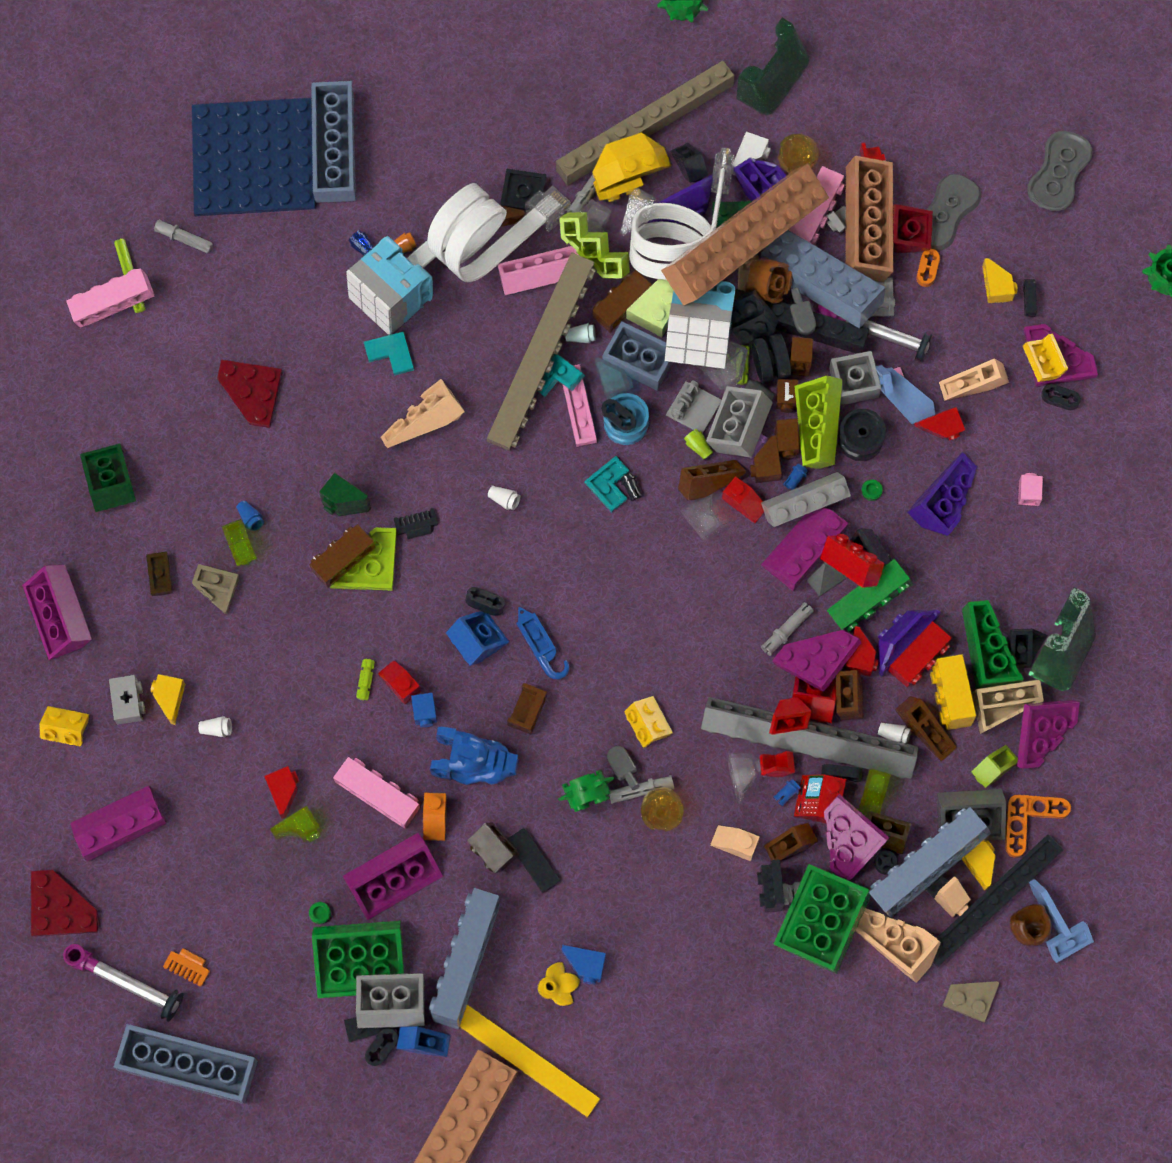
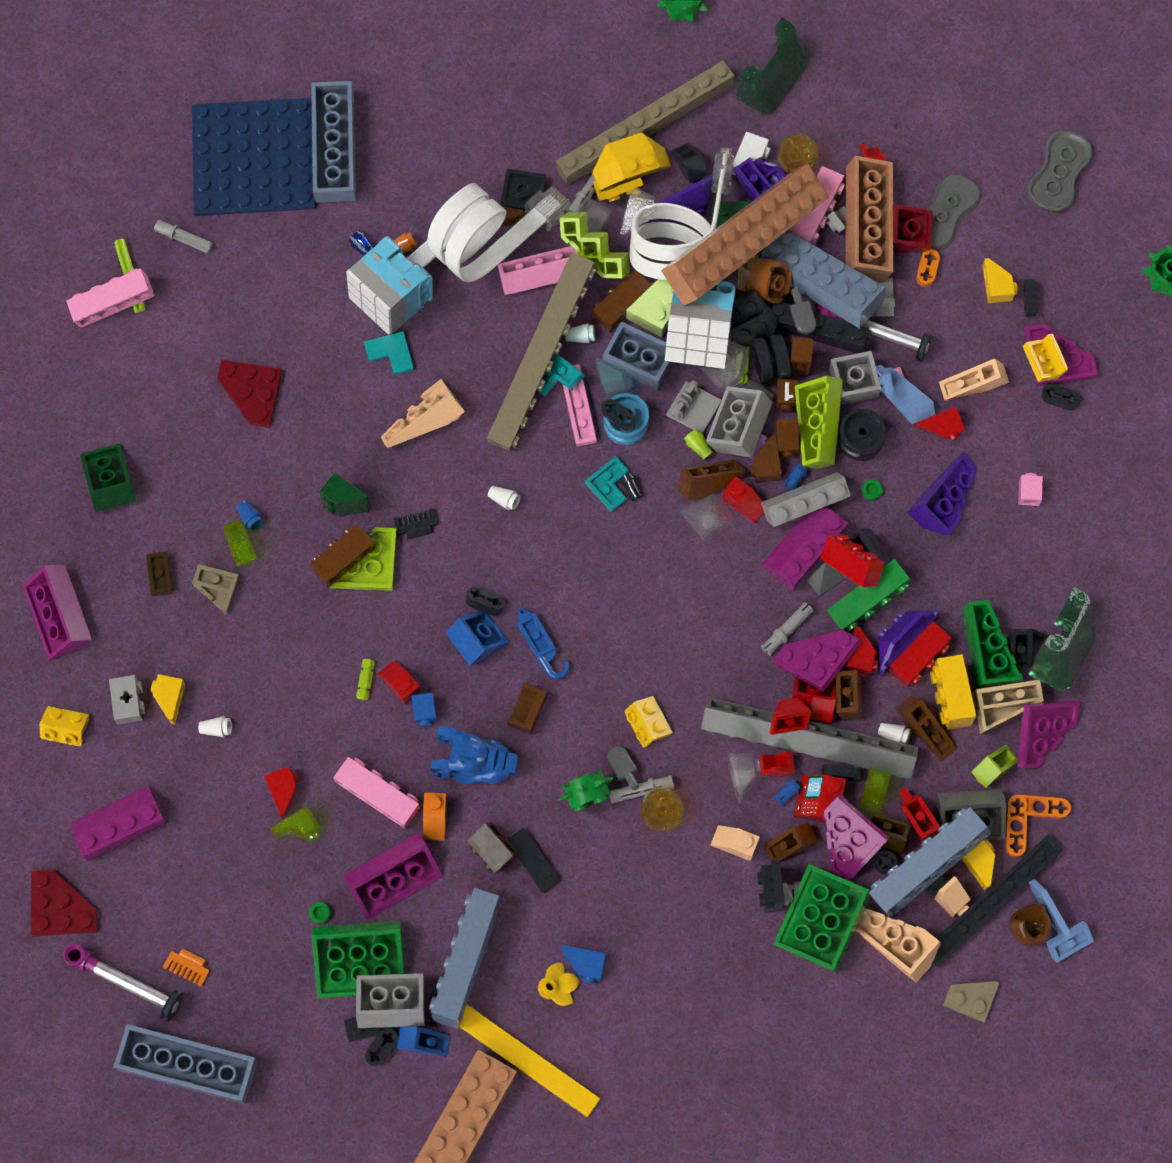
(918, 815): none -> red hinge

